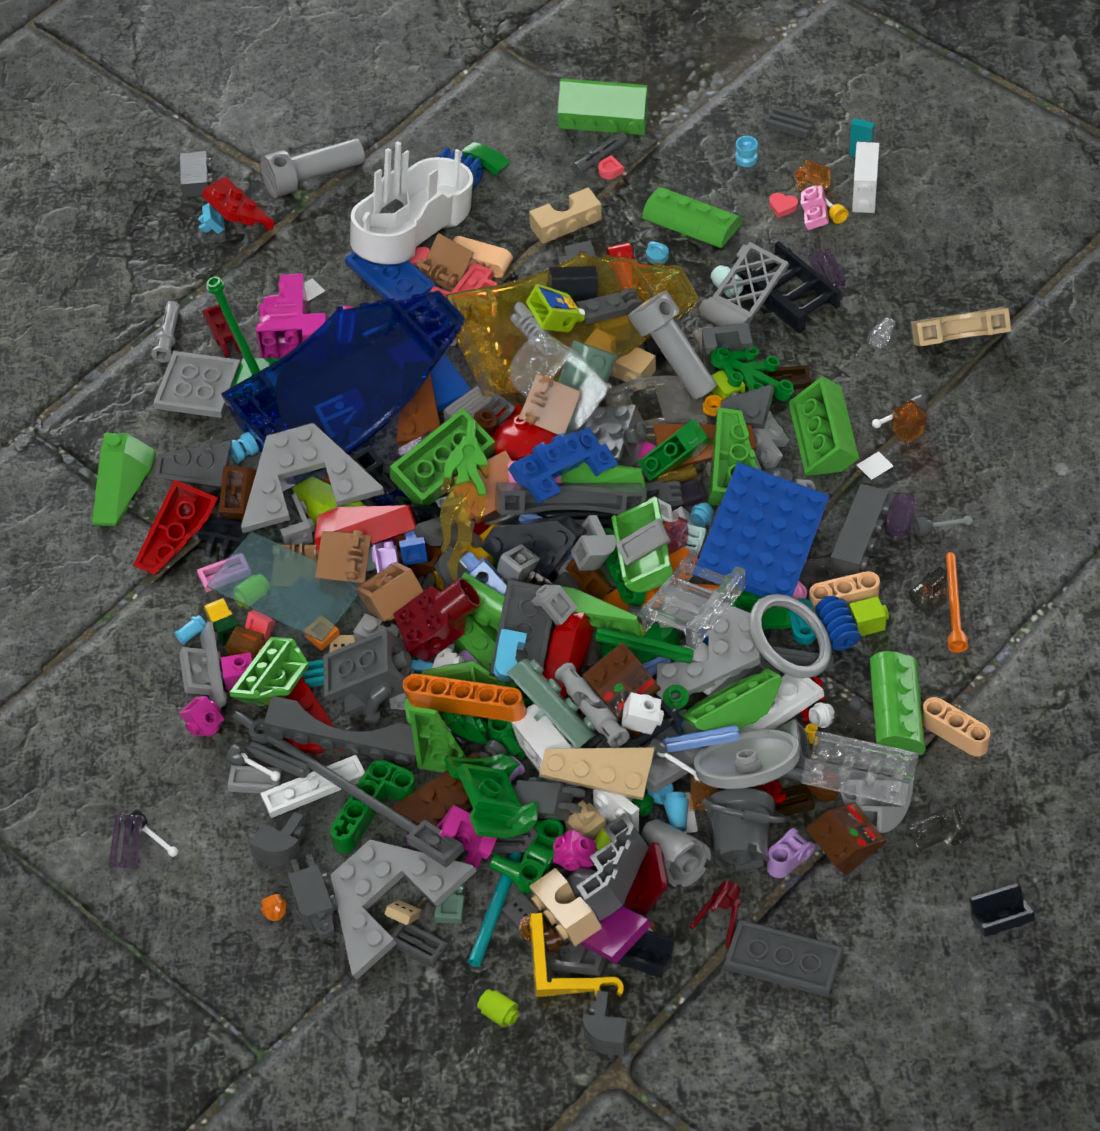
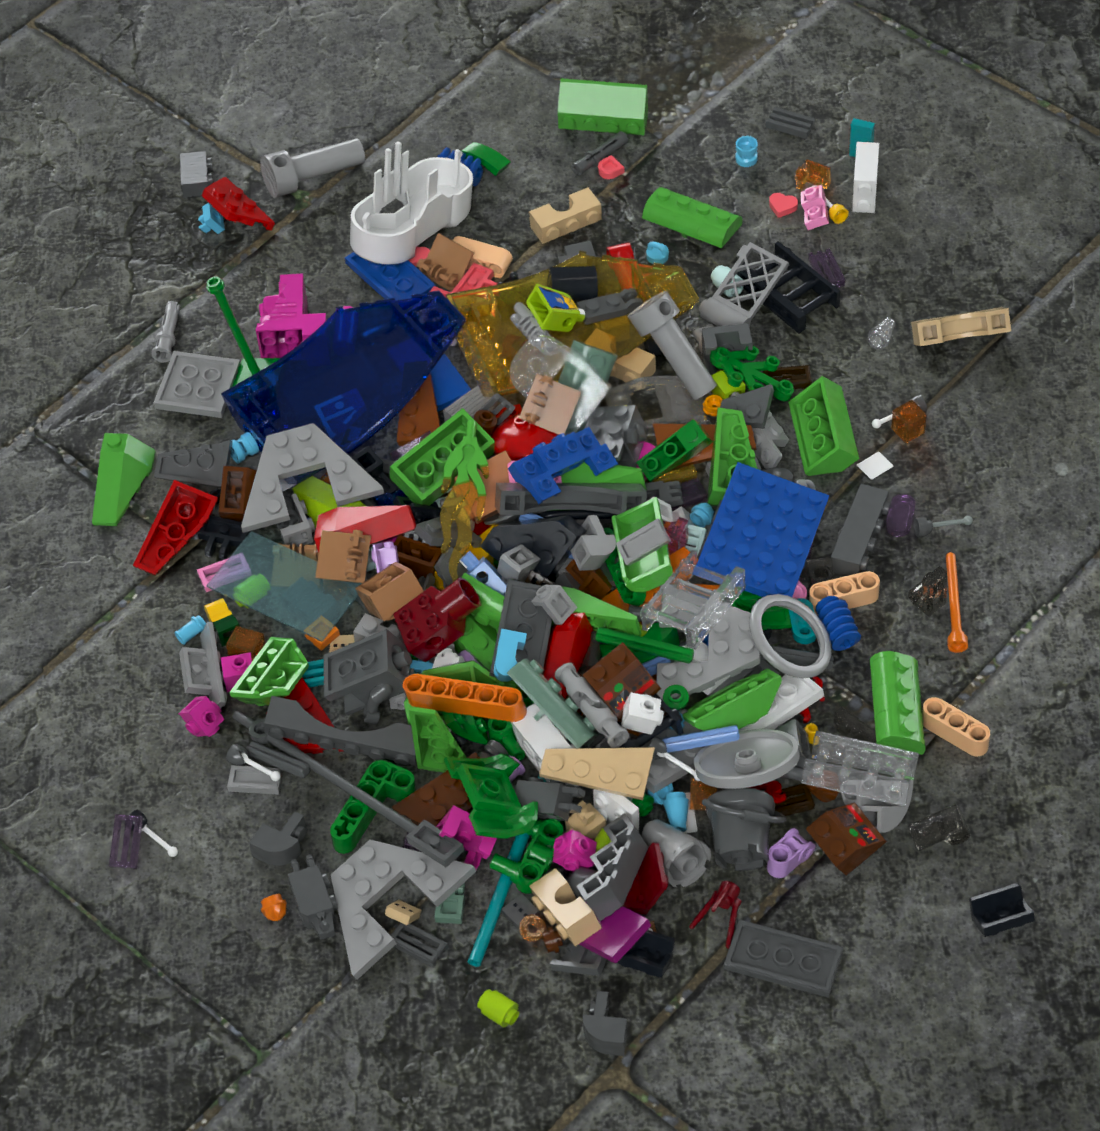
(220, 329): dark red hinge -> none
(260, 623): coral tile -> none
(308, 789): white plate -> none
(313, 289): white sticker -> none
(413, 549): blue tile -> none
(514, 844): dark grey tile -> none
(560, 986): yellow hinge -> none
(821, 715): white plate -> none
(869, 615): lime brick -> none

